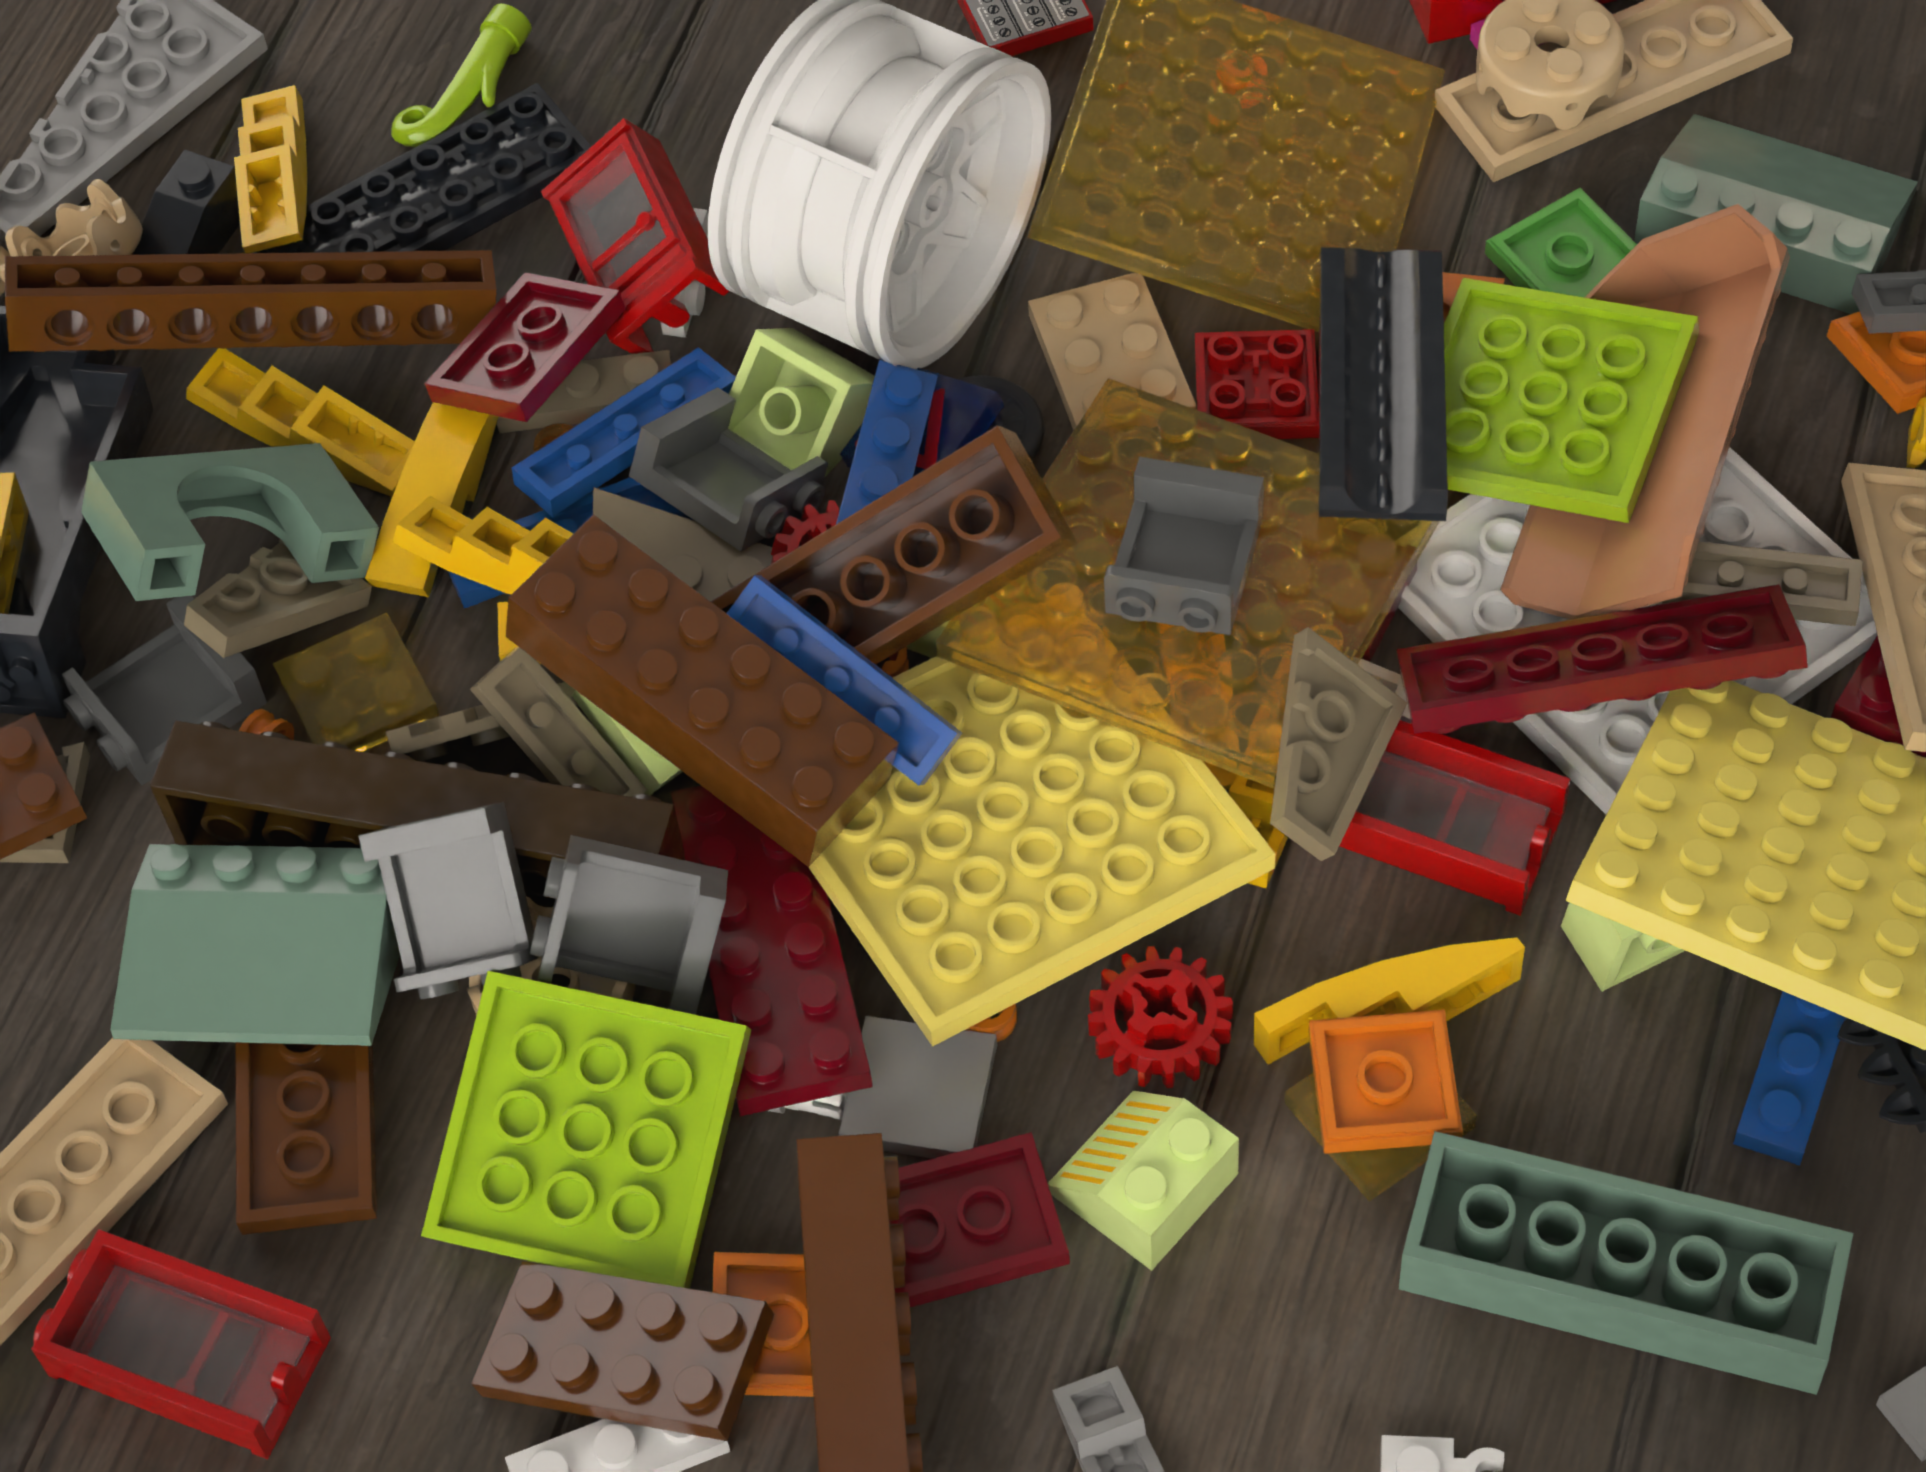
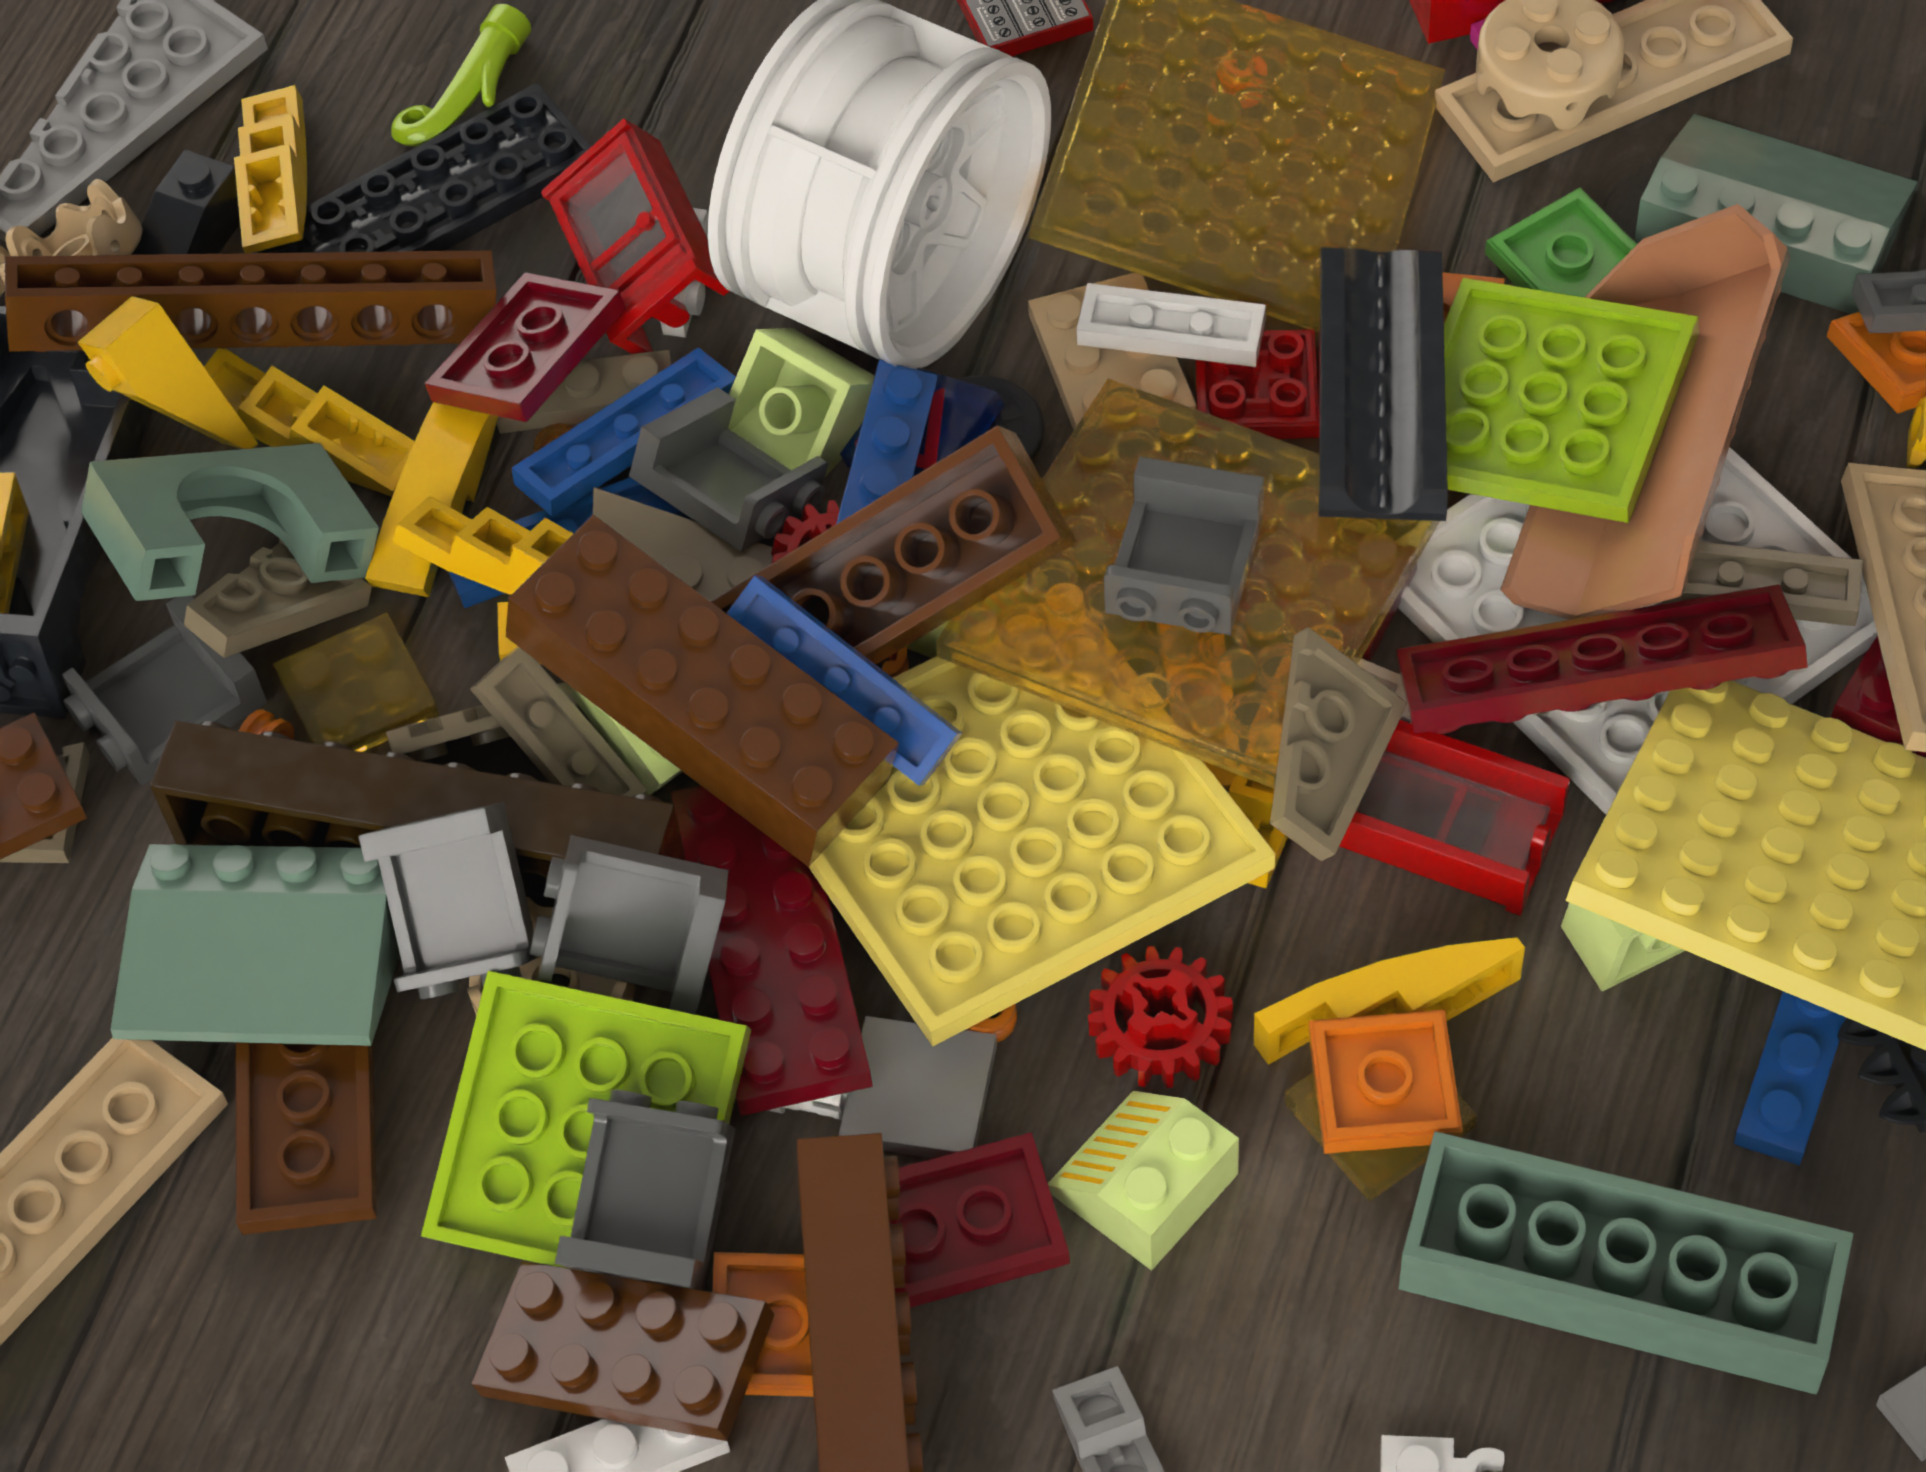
(150, 362): none -> yellow slope
(181, 1342): door -> none
(649, 1191): none -> dark grey panel
(1171, 324): none -> white plate

